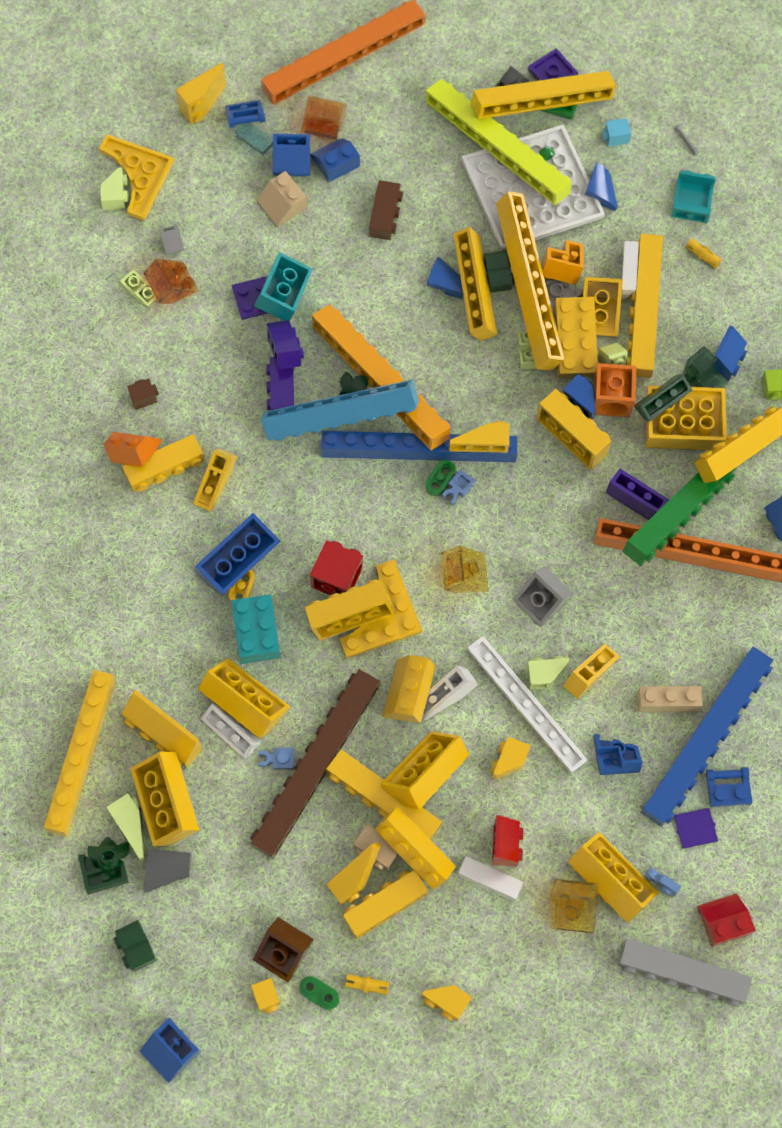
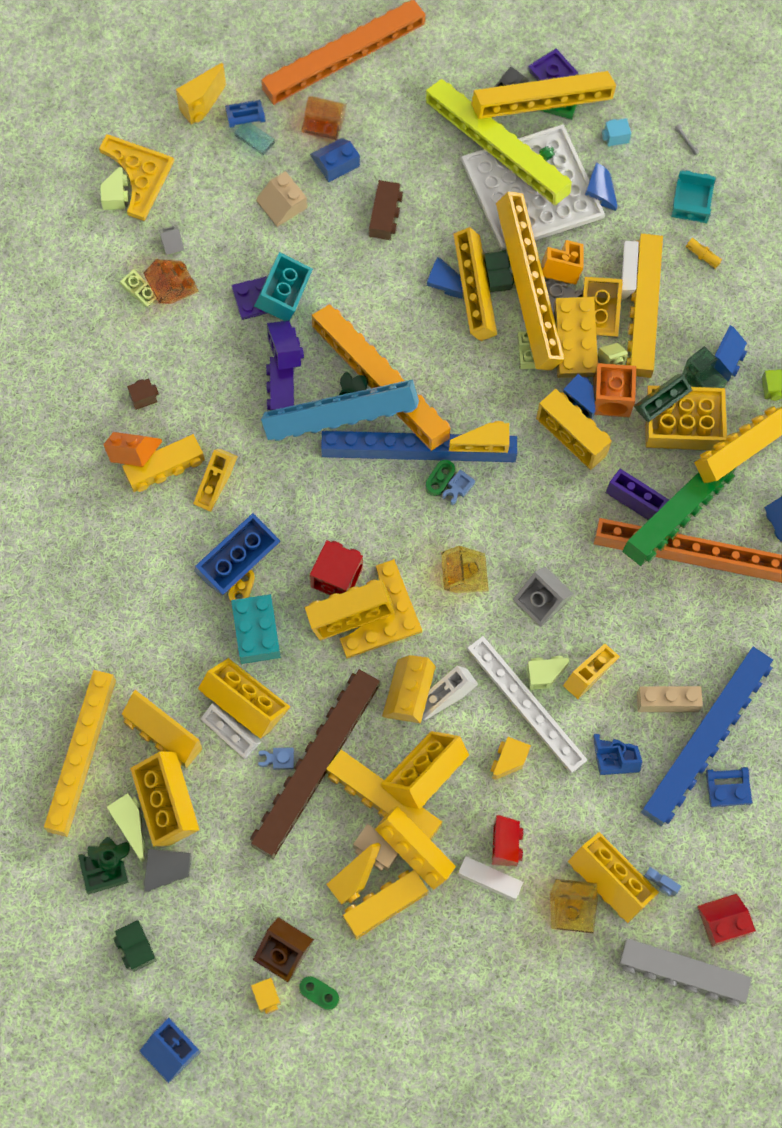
(291, 154): blue slope -> none
(367, 984): yellow pin -> none
(447, 999): yellow slope -> none
(696, 828): dark purple piece -> none

